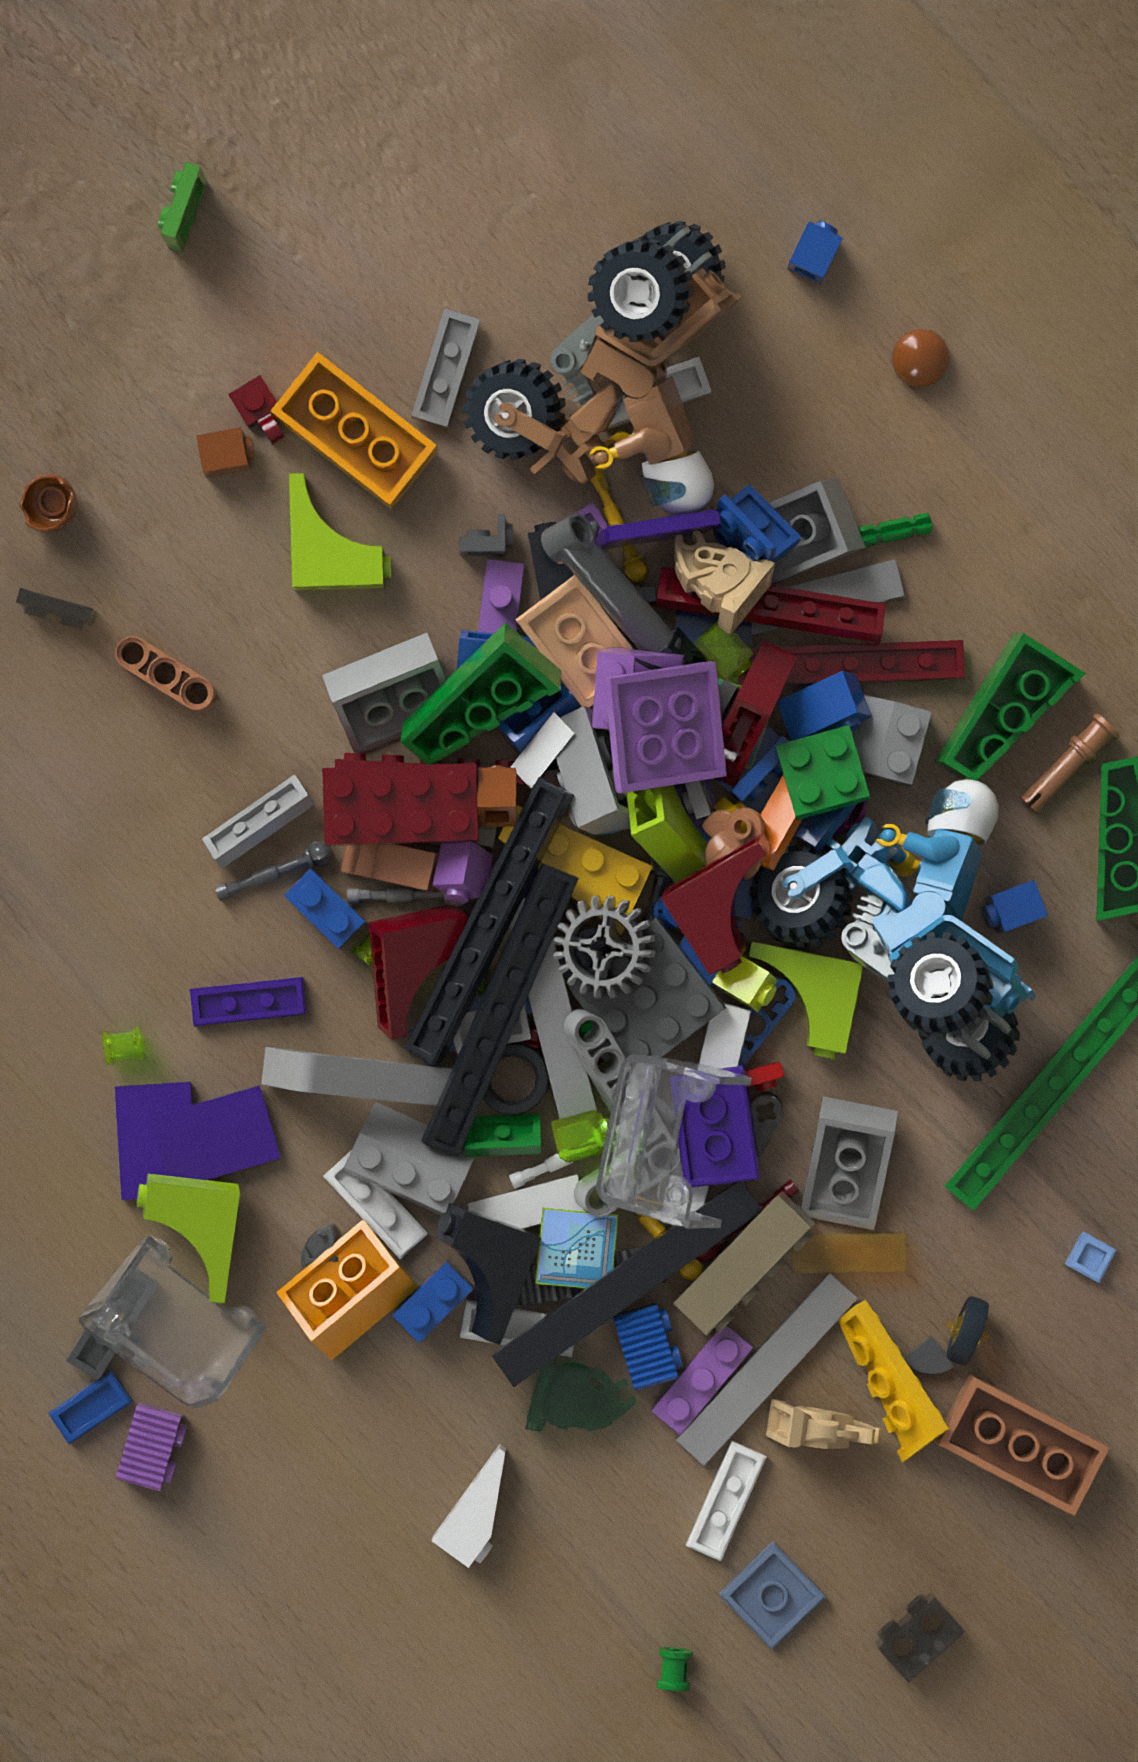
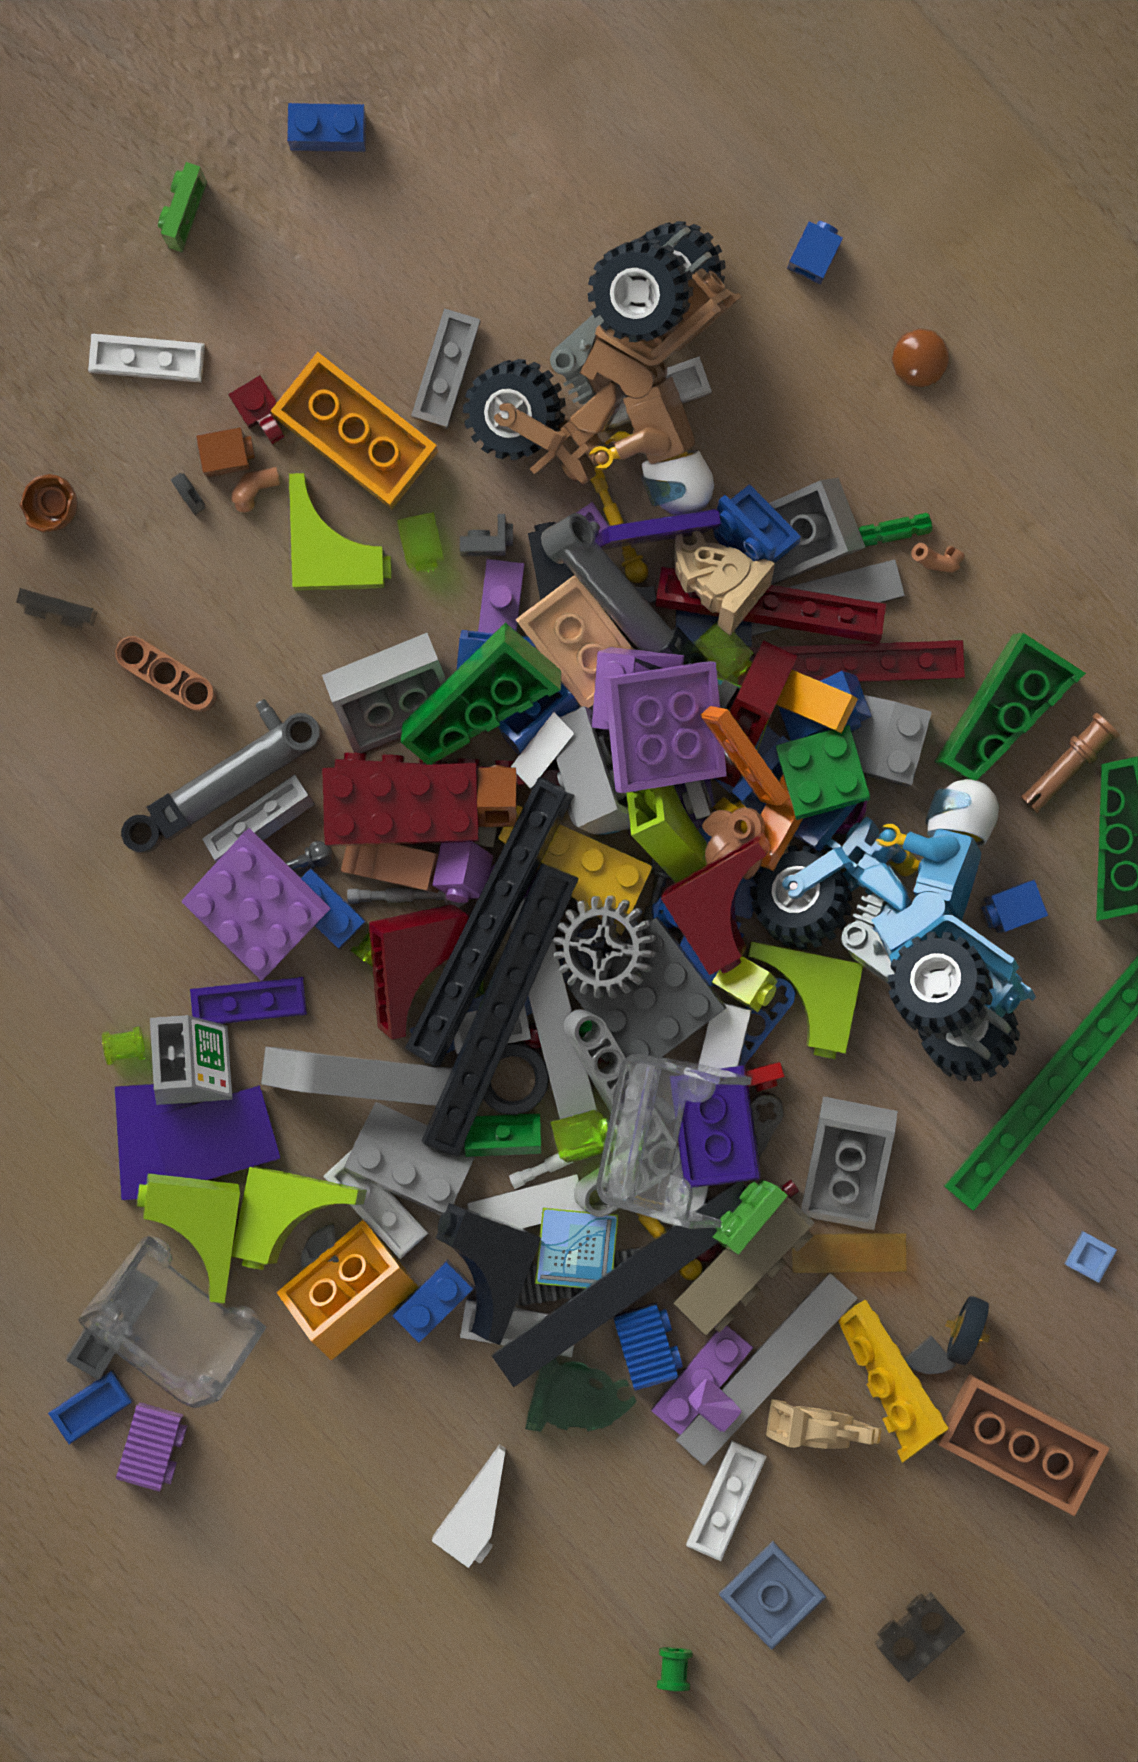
(146, 358): none -> white tile
(188, 493): none -> dark grey tile
(190, 1060): none -> light grey slope
(224, 781): none -> dark grey piece
(250, 485): none -> nougat arm
(255, 904): none -> medium lavender plate
(275, 1205): none -> lime arch
(326, 127): none -> blue brick
(421, 542): none -> clear neon green brick
(714, 1405): none -> medium lavender slope
(744, 755): none -> orange tile
(757, 1206): none -> bright green plate
(816, 701): none -> light orange tile
(934, 561): none -> nougat arm

